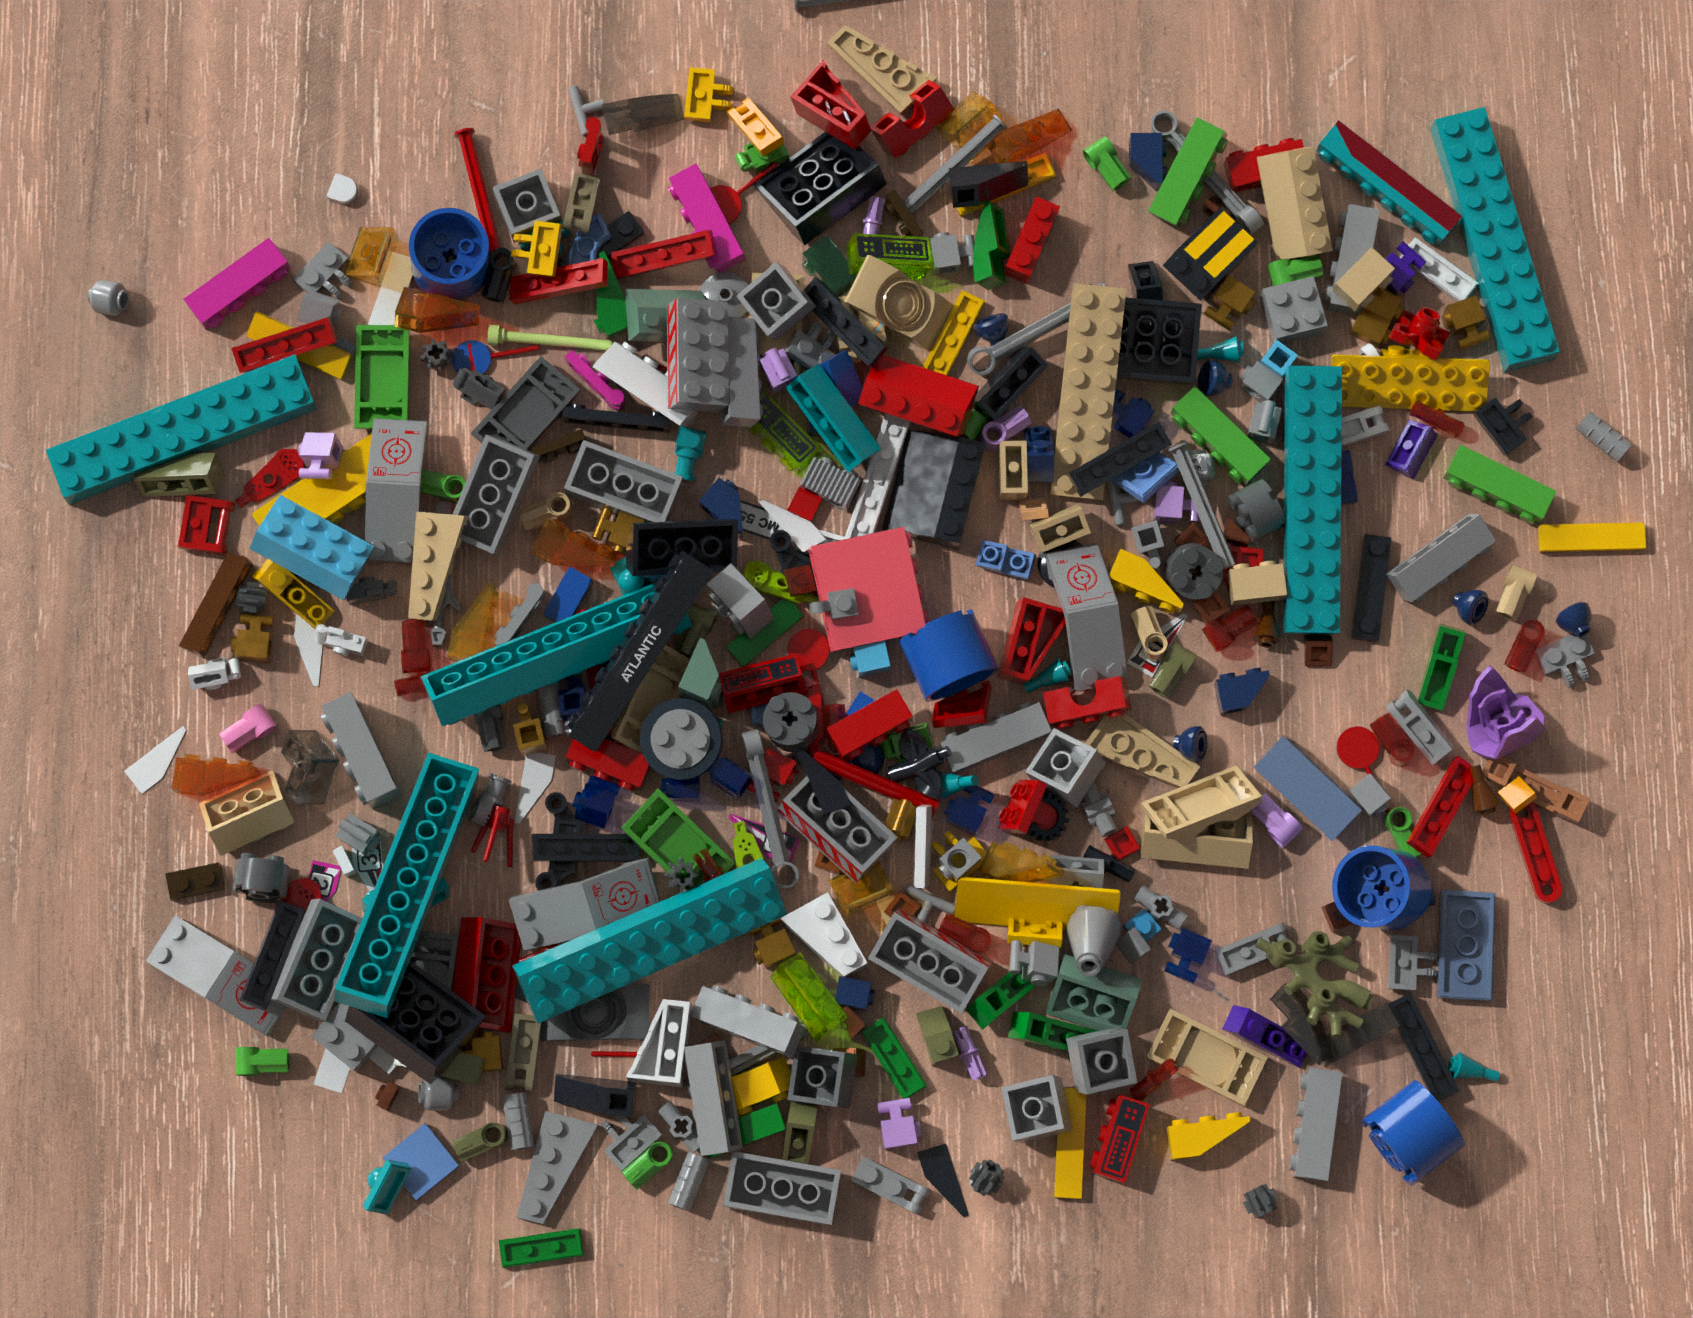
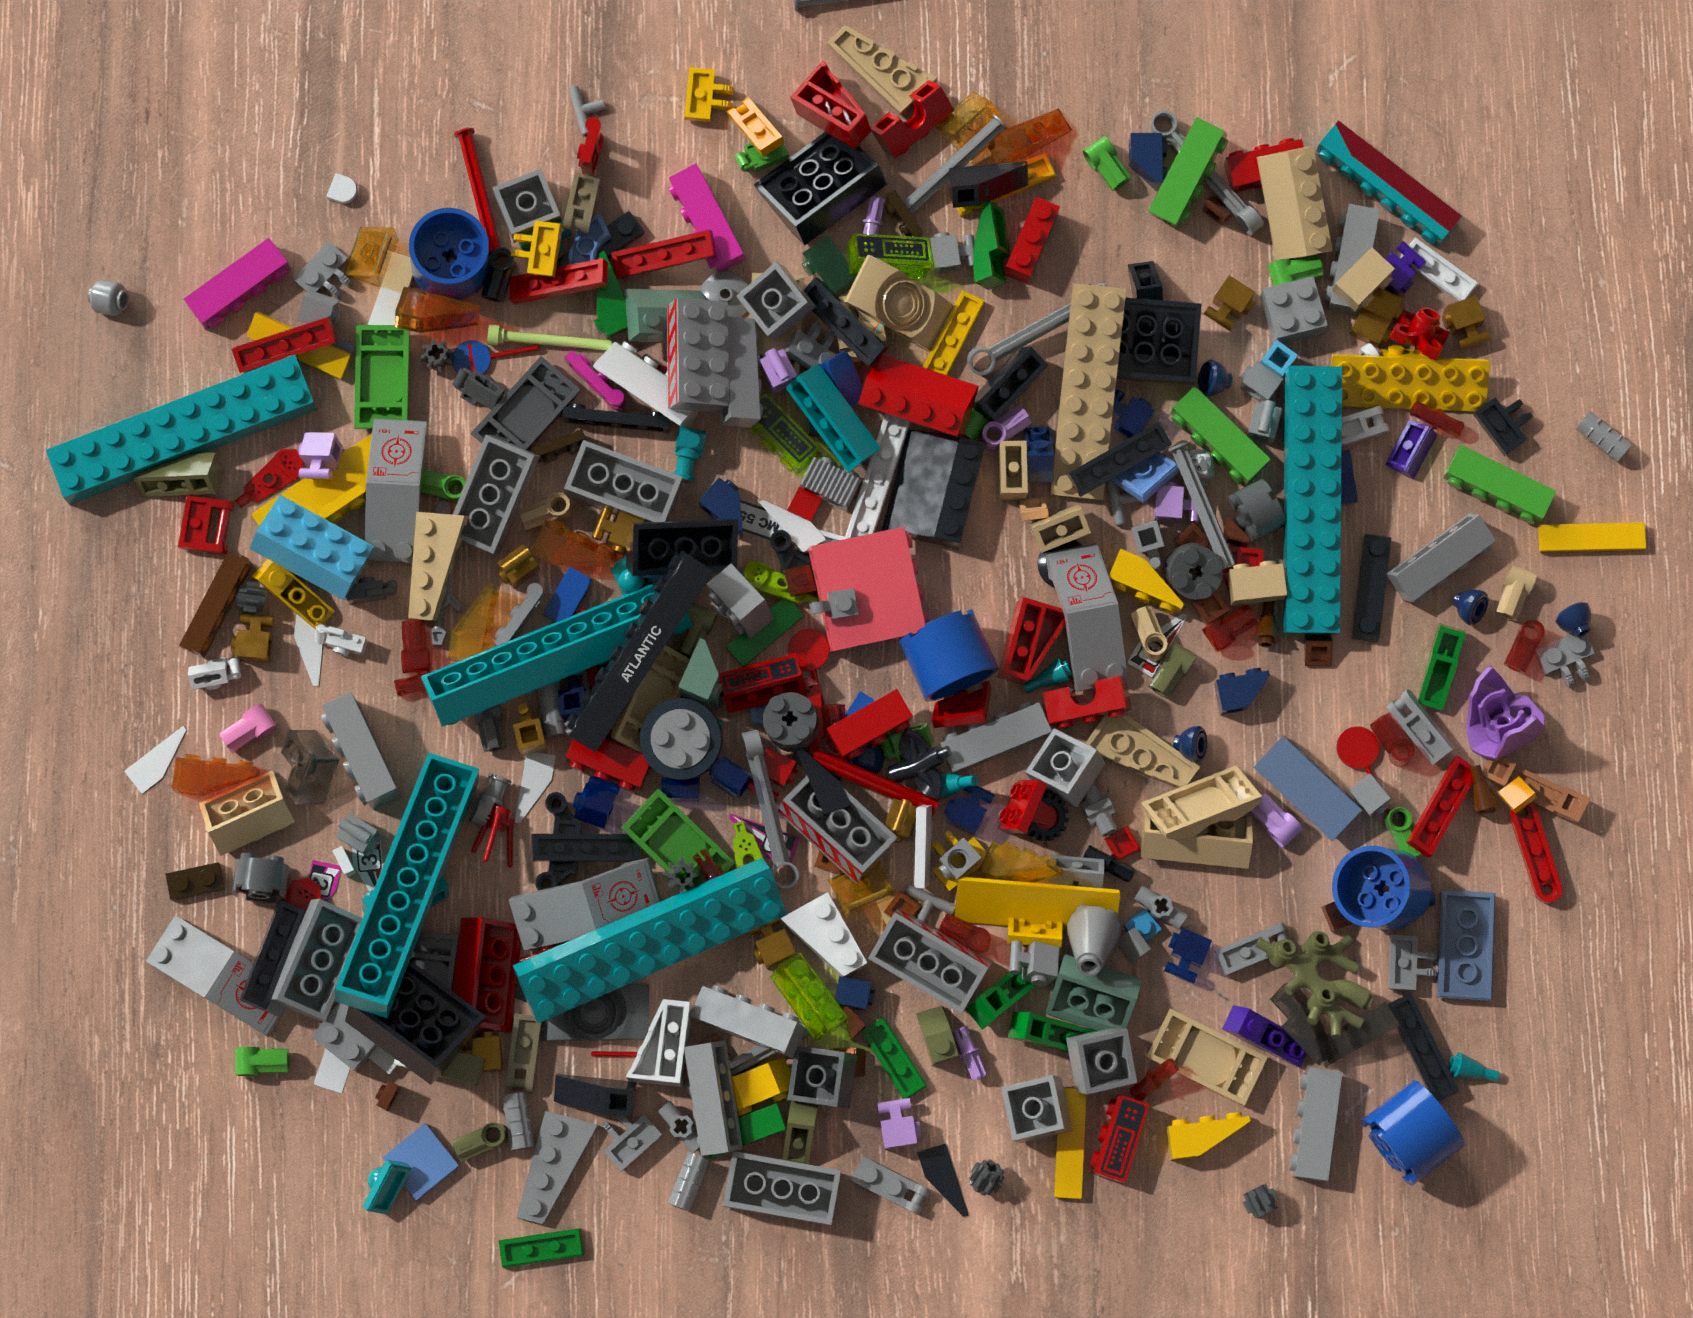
(438, 1095): light grey head -> none
(517, 566): none -> pearl gold brick
(642, 113): clear smoke slope -> none
(646, 1166): bright green piece -> none
(729, 199): red piece -> none
(870, 659): medium azure brick -> none
(992, 328): dark blue brick -> none
(1005, 560): medium blue slope -> none
(1210, 254): black slope -> none
(1227, 350): teal cone -> none
(1494, 239): teal brick -> none

